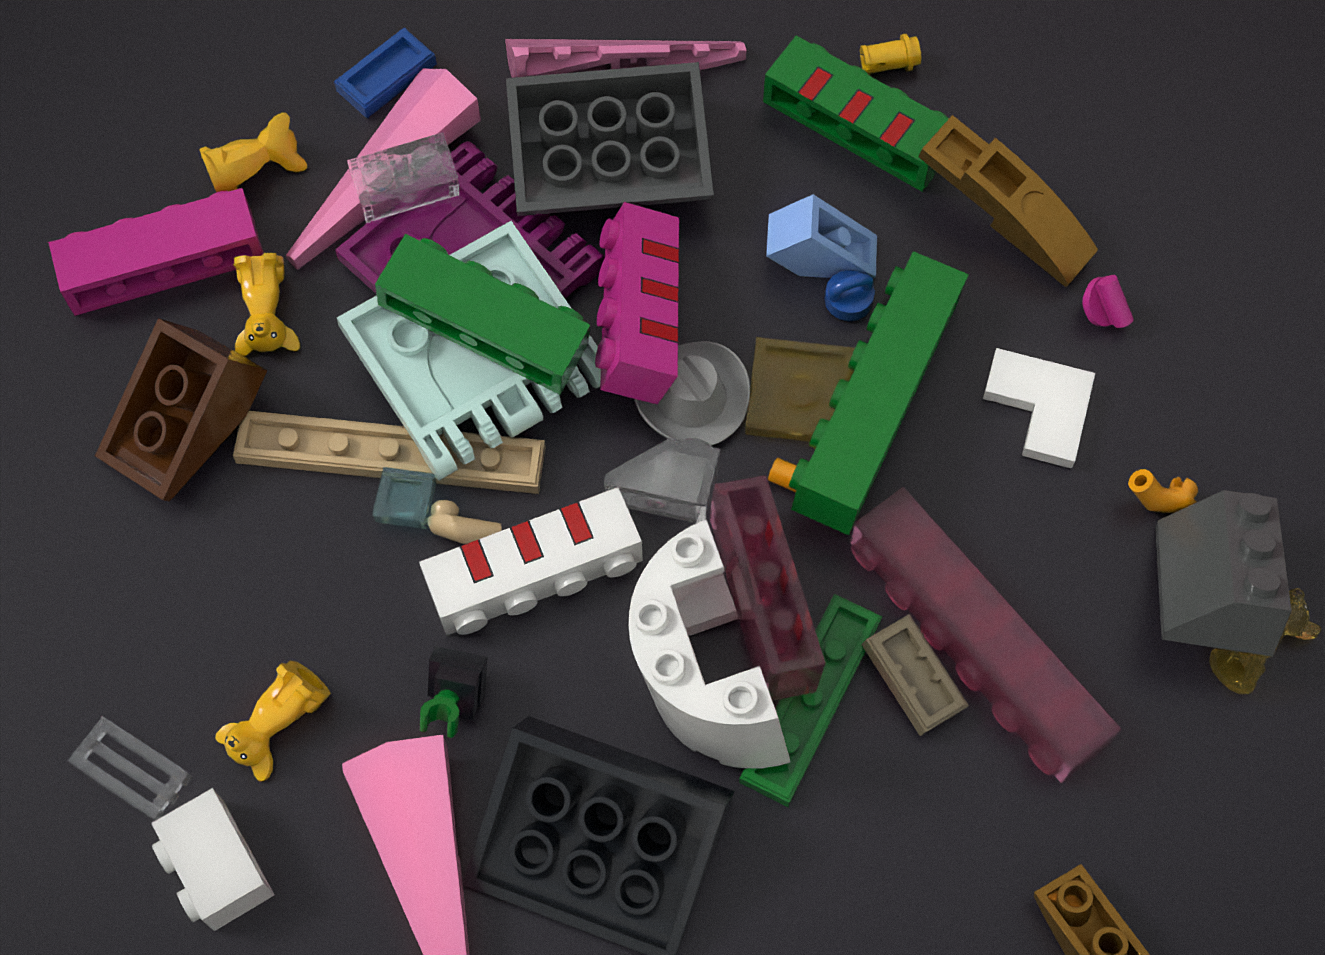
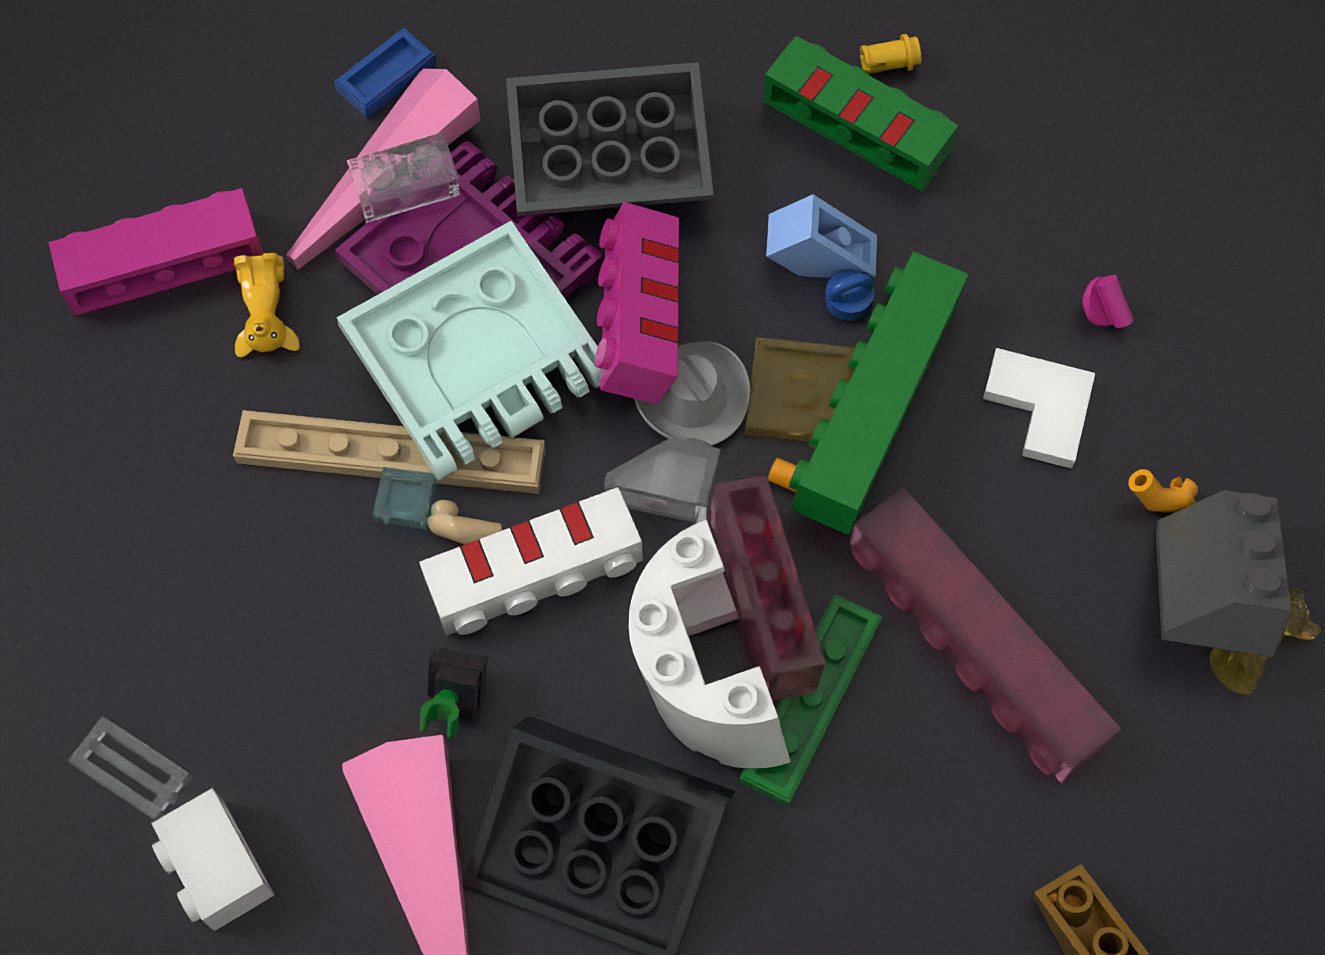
(178, 408): reddish brown slope -> none
(244, 157): yellow animal -> none
(284, 702): yellow animal -> none
(483, 312): green brick -> none
(561, 56): bright pink wedge -> none
(914, 675): dark tan plate -> none
(1014, 195): pearl gold slope -> none

